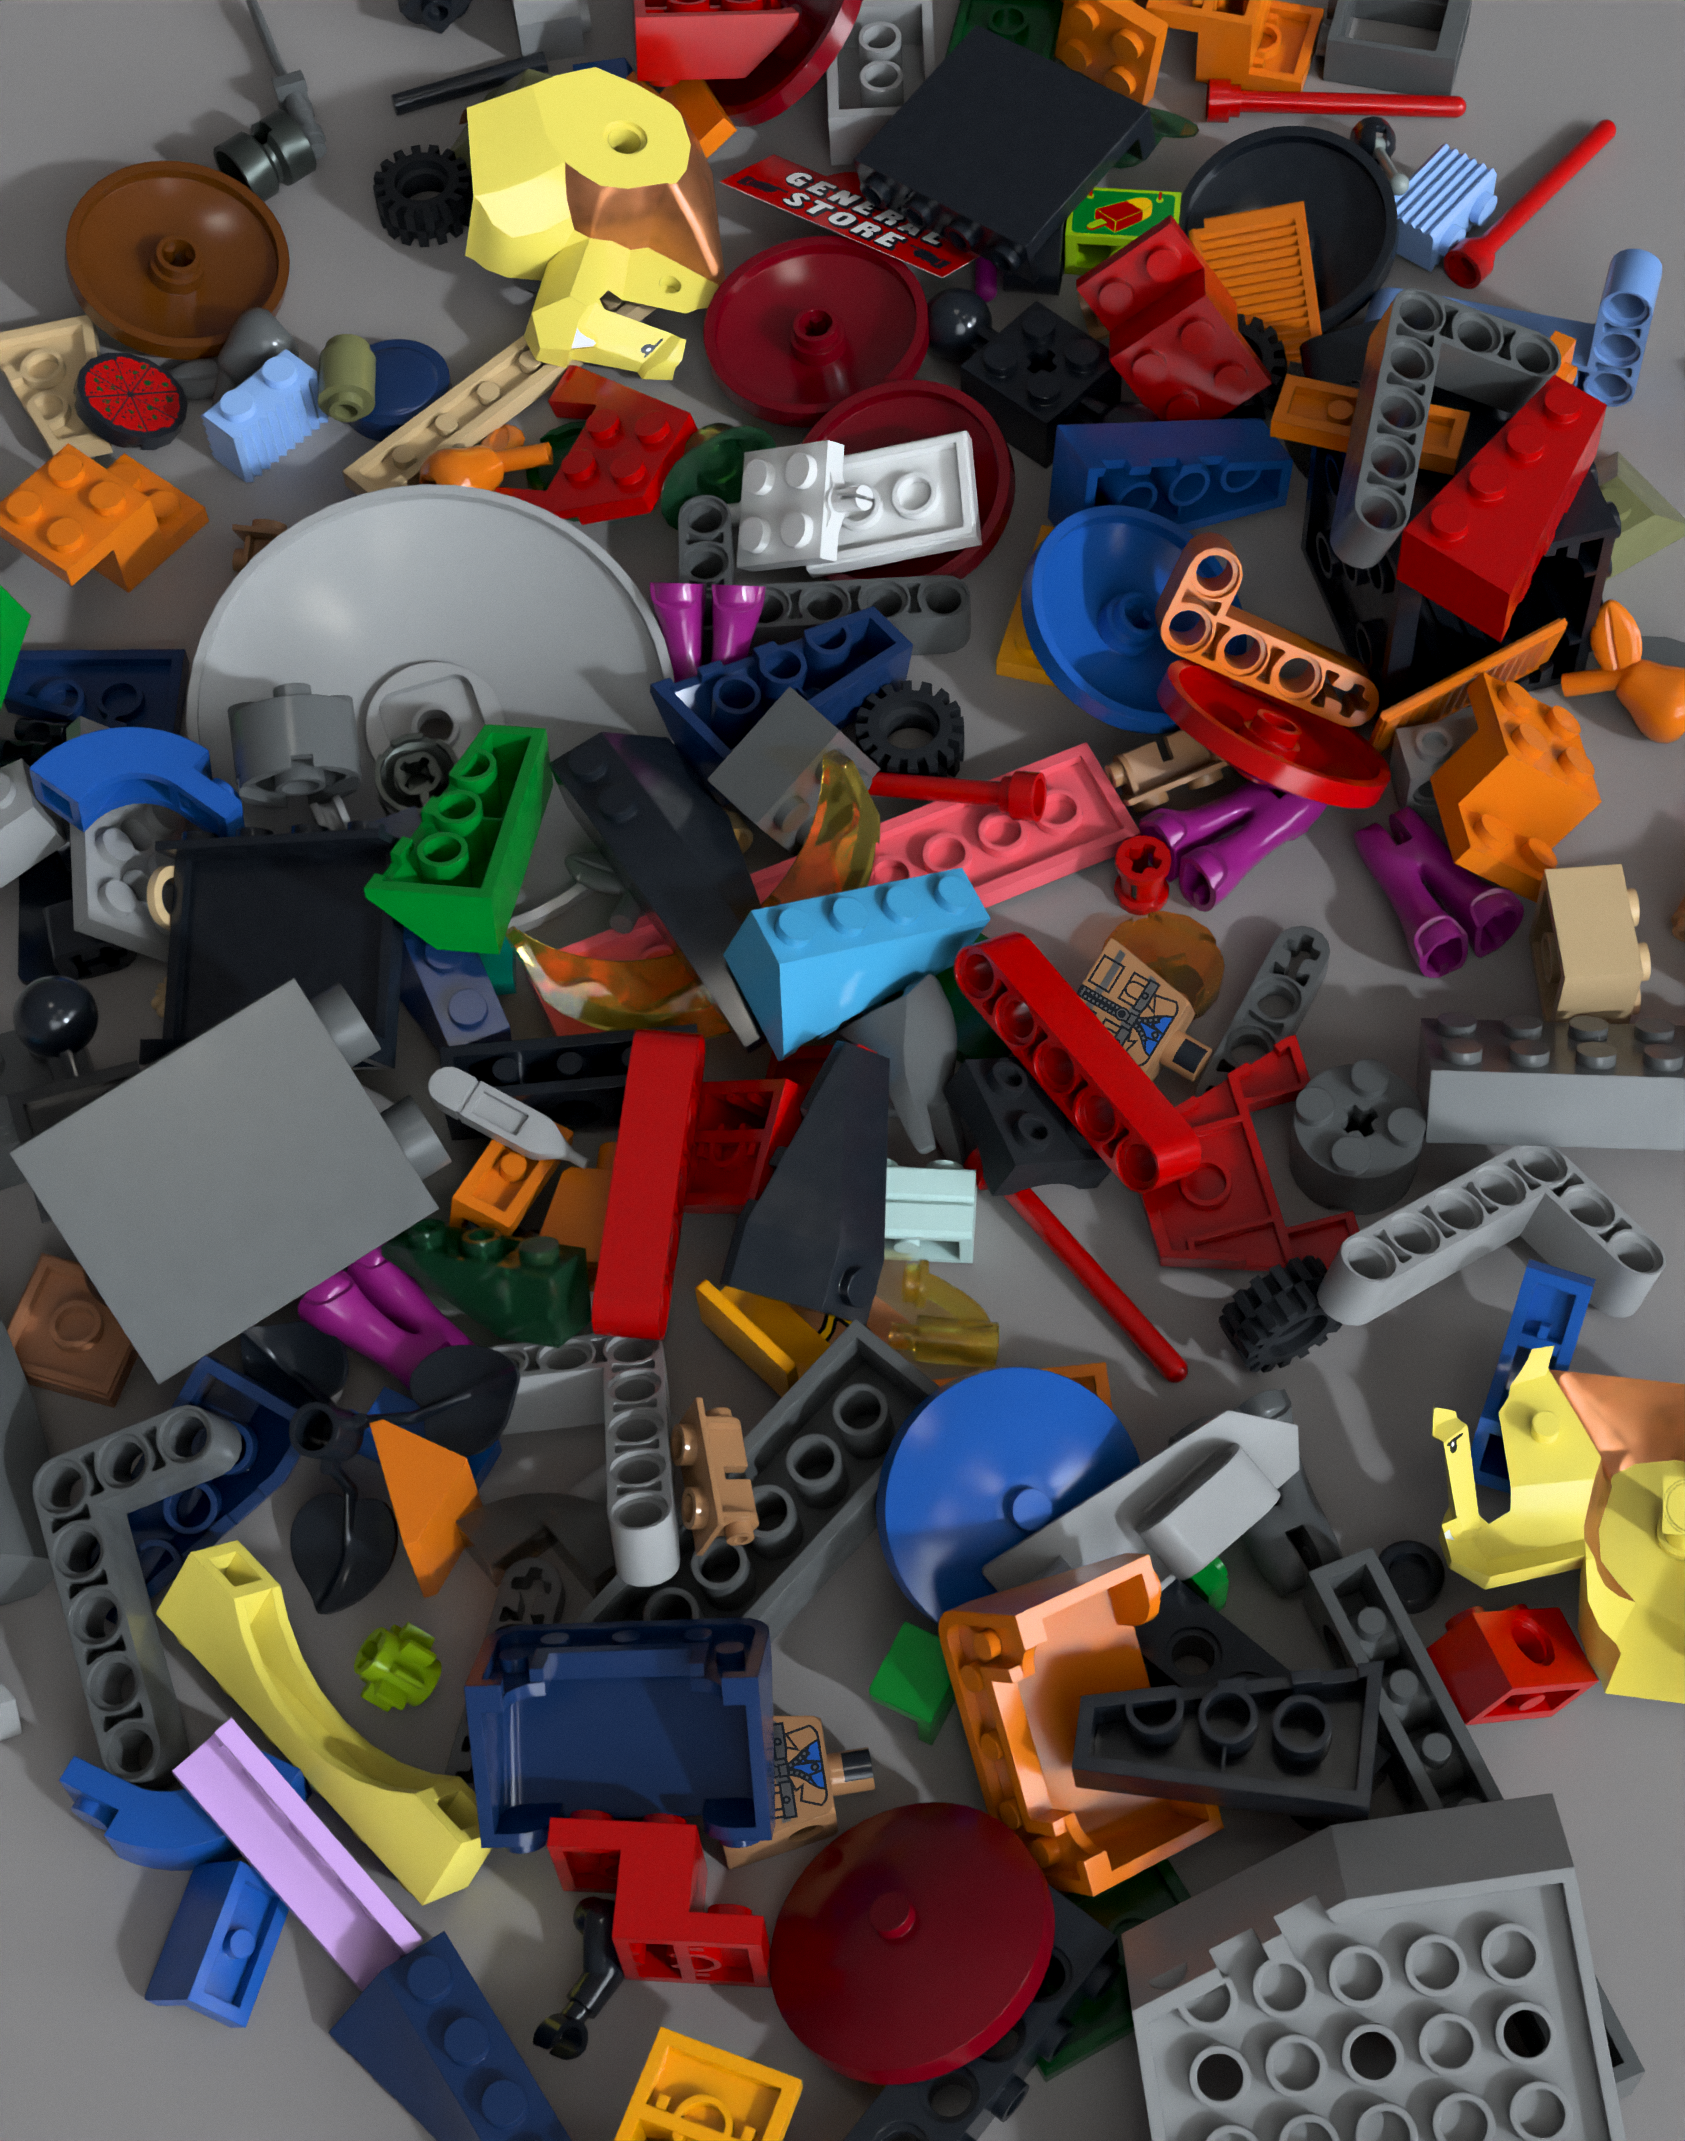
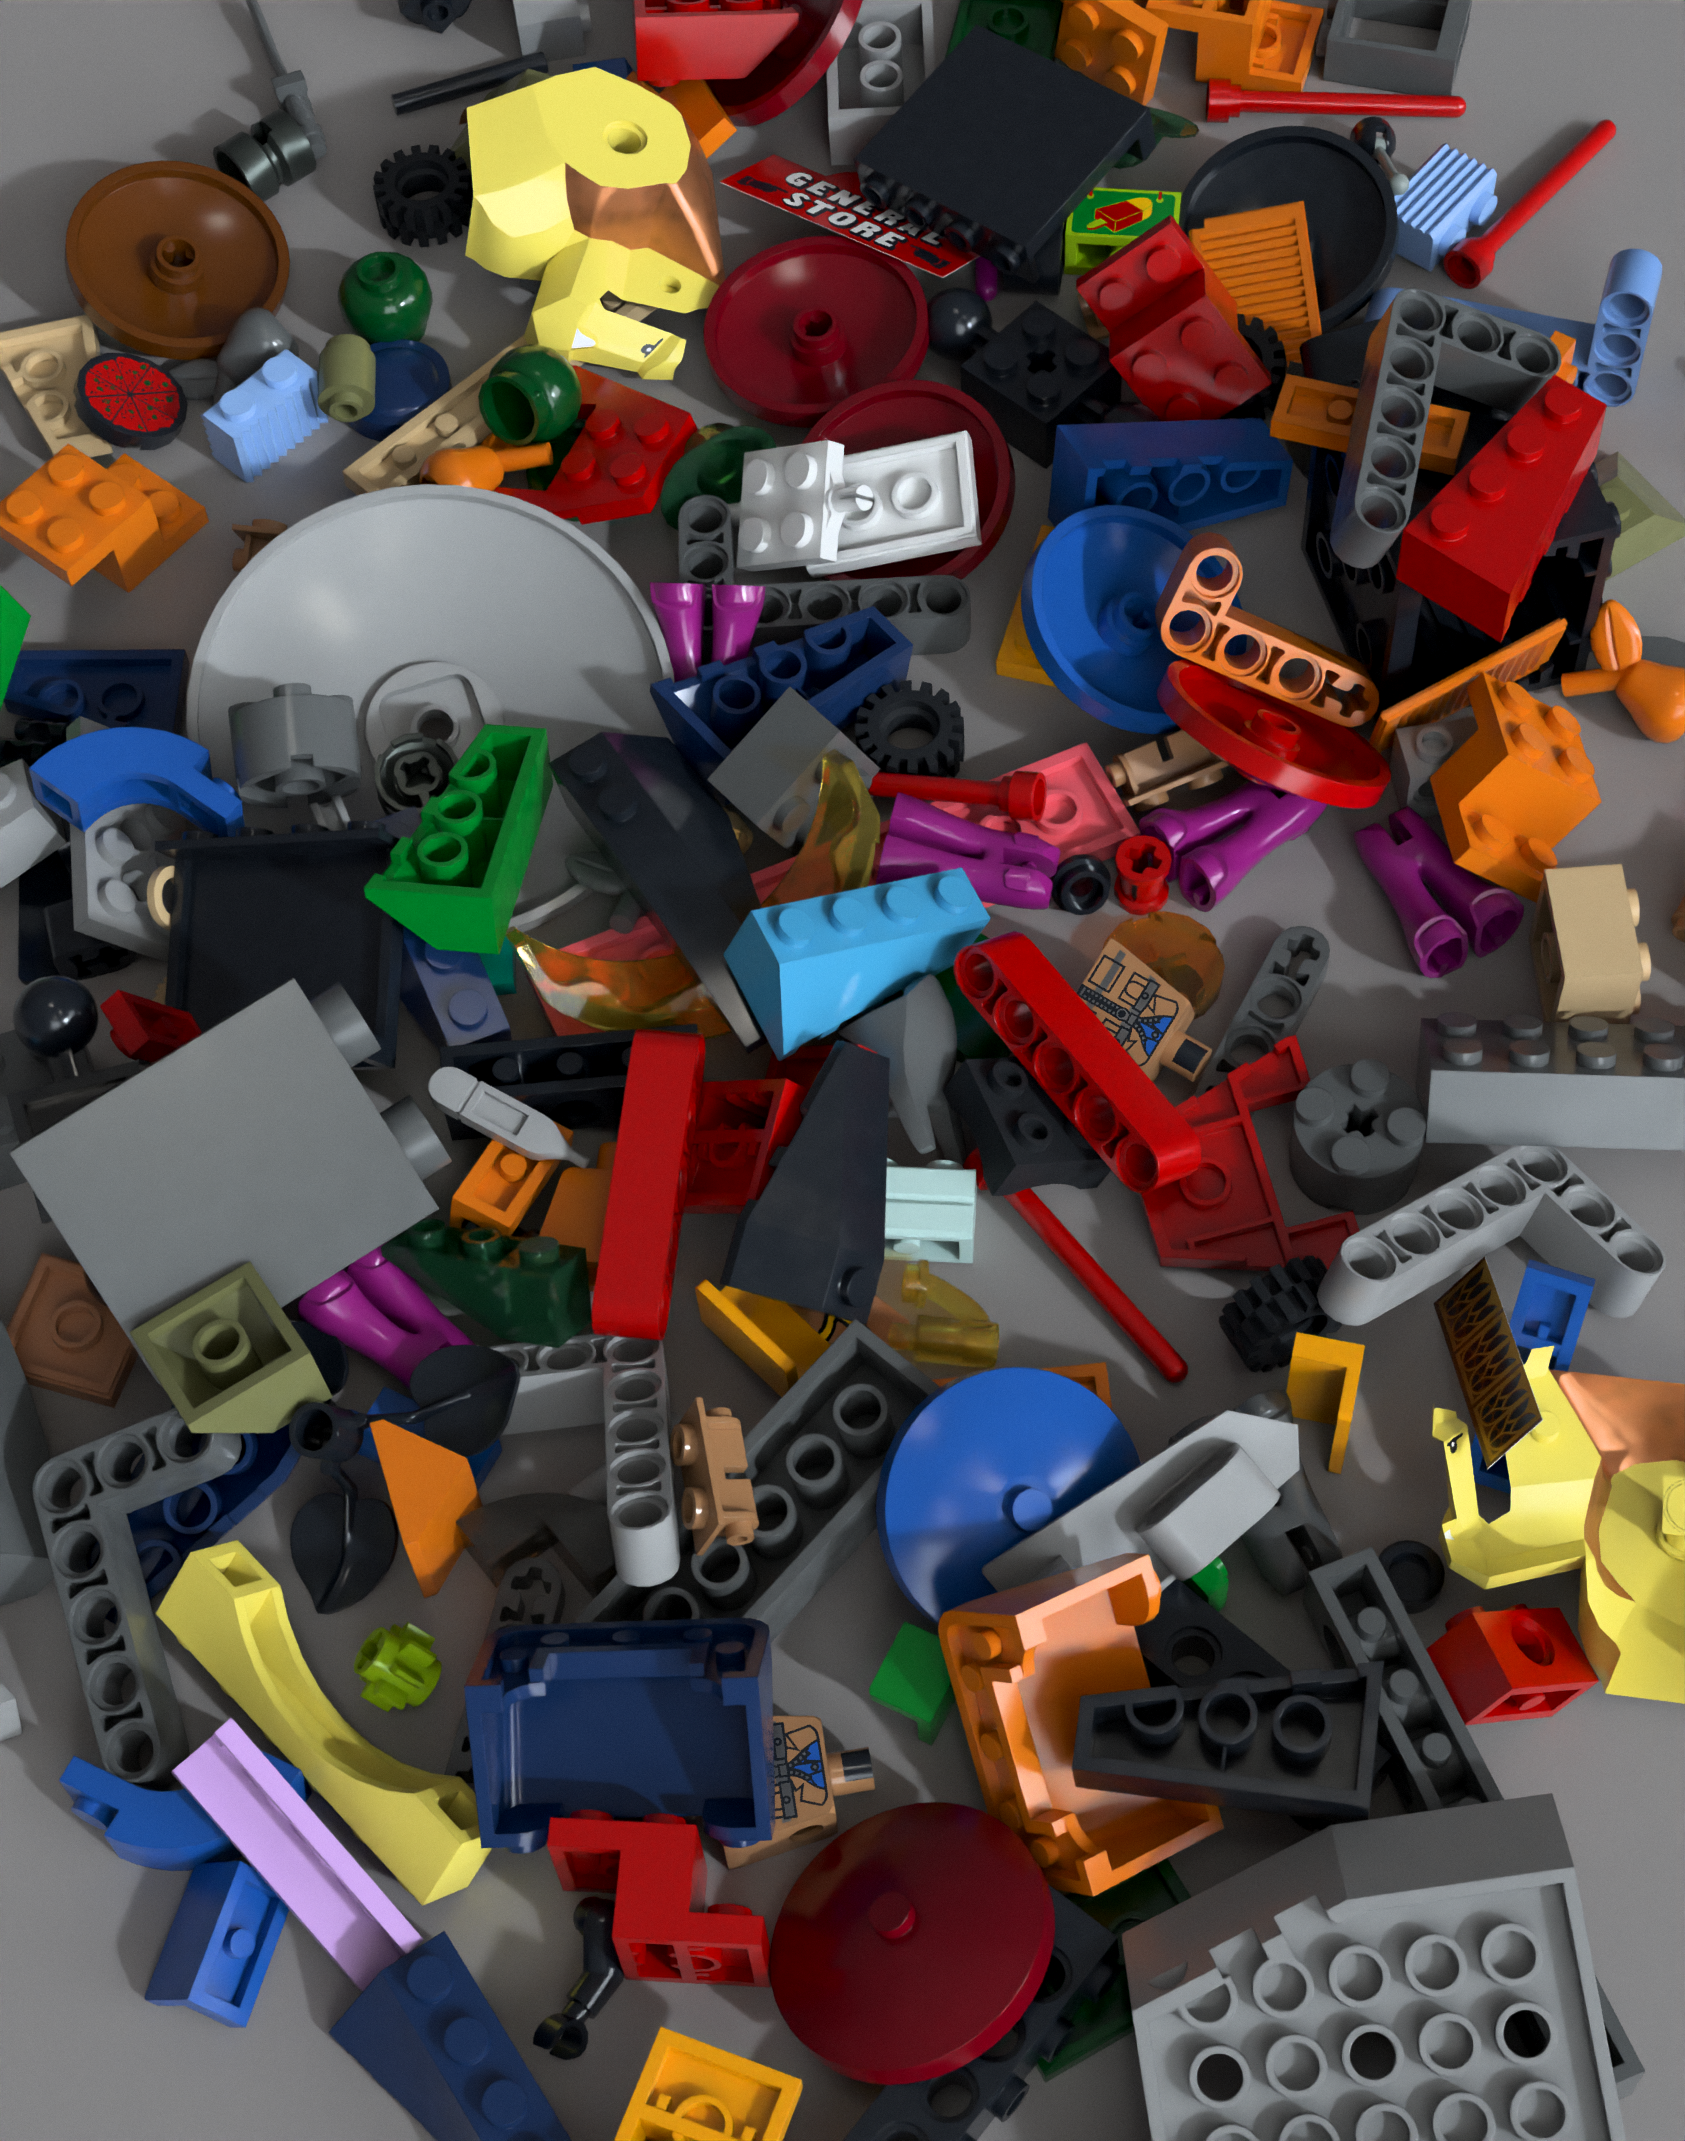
(146, 1027): none -> red plate
(231, 1358): none -> olive slope
(385, 298): none -> dark green piece
(530, 395): none -> dark green piece
(999, 864): none -> magenta piece
(1087, 896): none -> black plate
(1325, 1386): none -> light orange panel
(1487, 1363): none -> sticker

